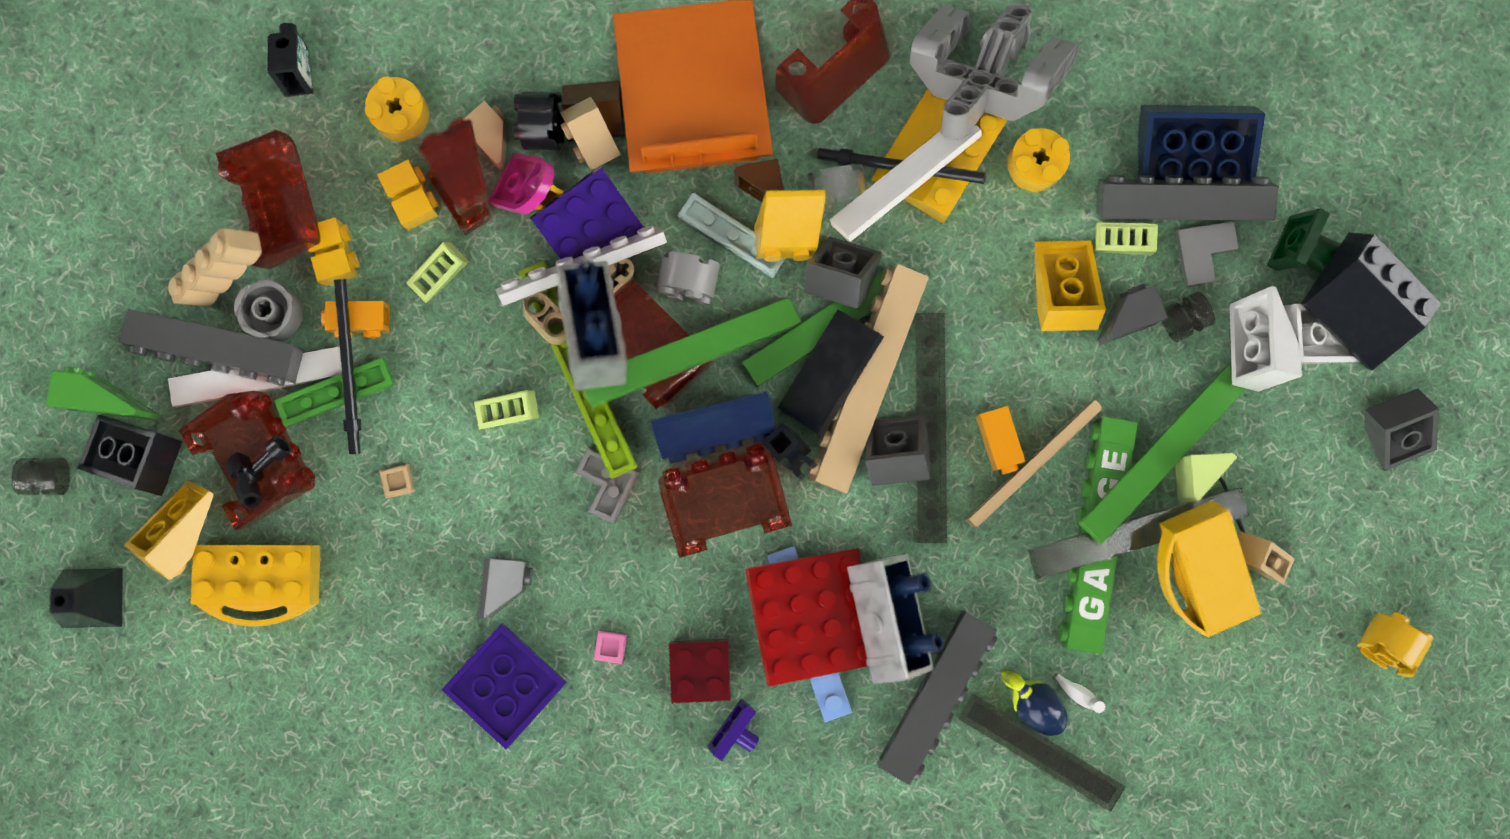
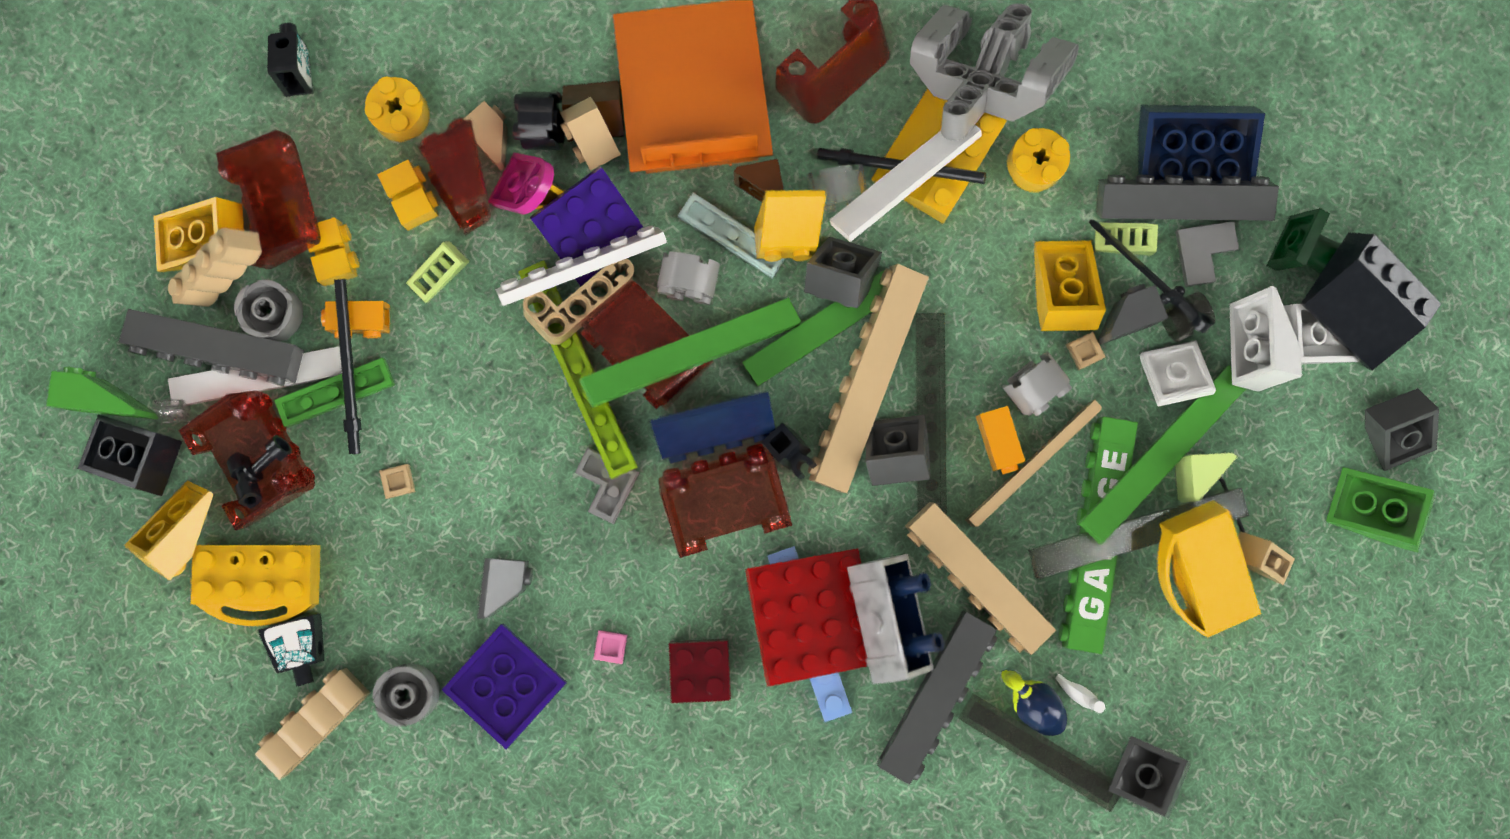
(45, 476): clear smoke wheel -> none
(87, 598): black slope -> none
(172, 411): none -> clear tile
(188, 228): none -> yellow slope
(295, 646): none -> torso
(312, 723): none -> tan brick
(390, 699): none -> light grey brick
(529, 403): yellowish green slope -> none
(591, 325): piece -> none
(734, 731): dark purple tile -> none
(830, 372): black tile -> none
(980, 578): none -> tan brick
(1036, 385): none -> light grey brick
(1085, 351): none -> tan tile
(1150, 777): none -> dark grey slope
(1177, 373): none -> white tile
(1200, 320): none -> black sword
(1381, 508): none -> bright green slope
(1395, 643): yellow brick -> none

